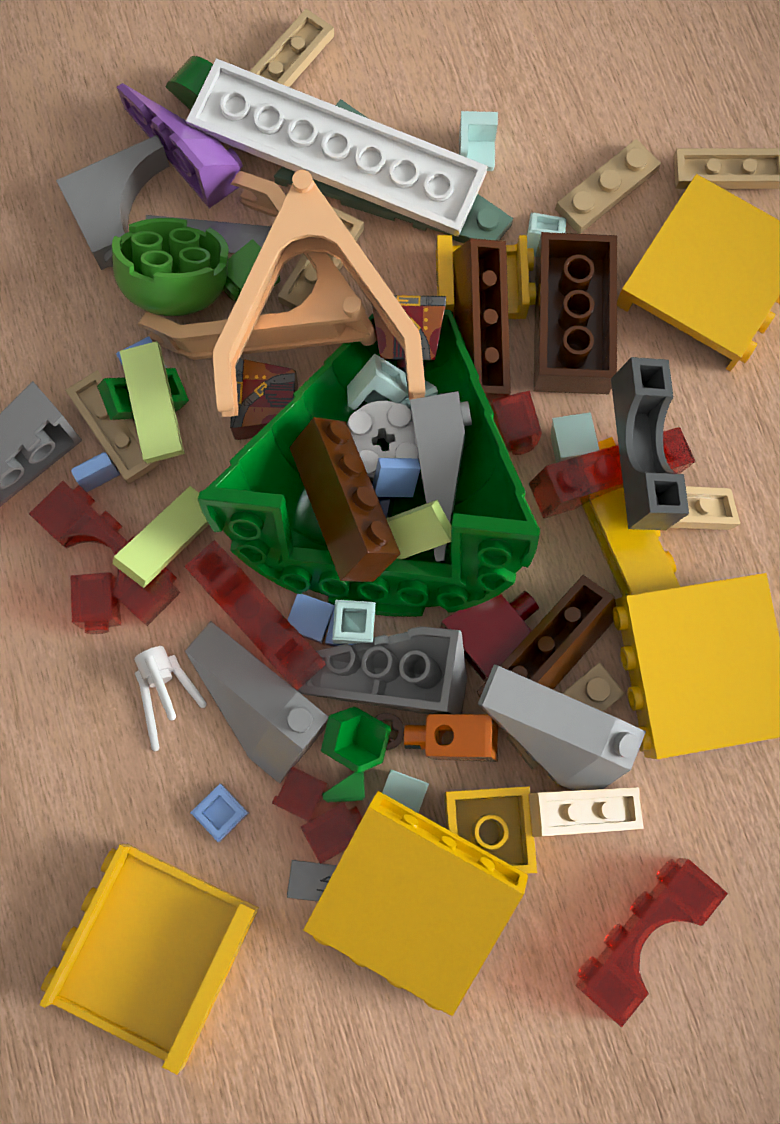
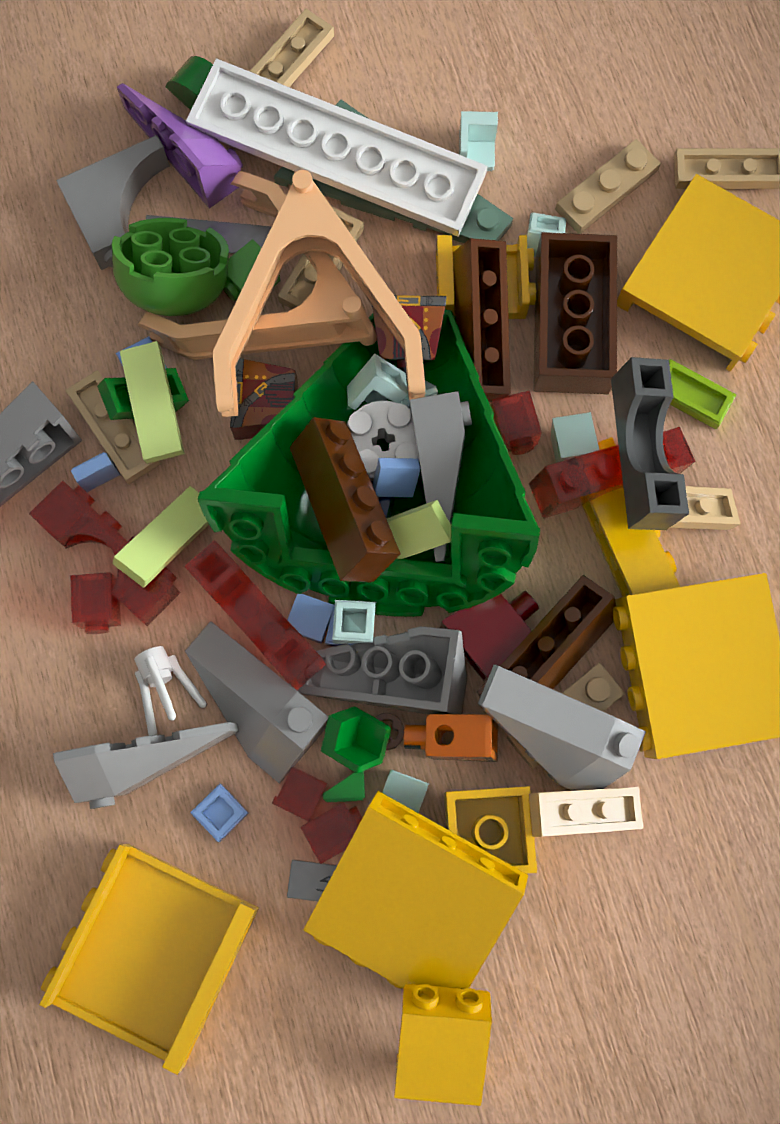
(116, 769): none -> light grey wedge
(443, 1044): none -> yellow panel
(615, 976): clear red arch -> none
(699, 395): none -> lime tile

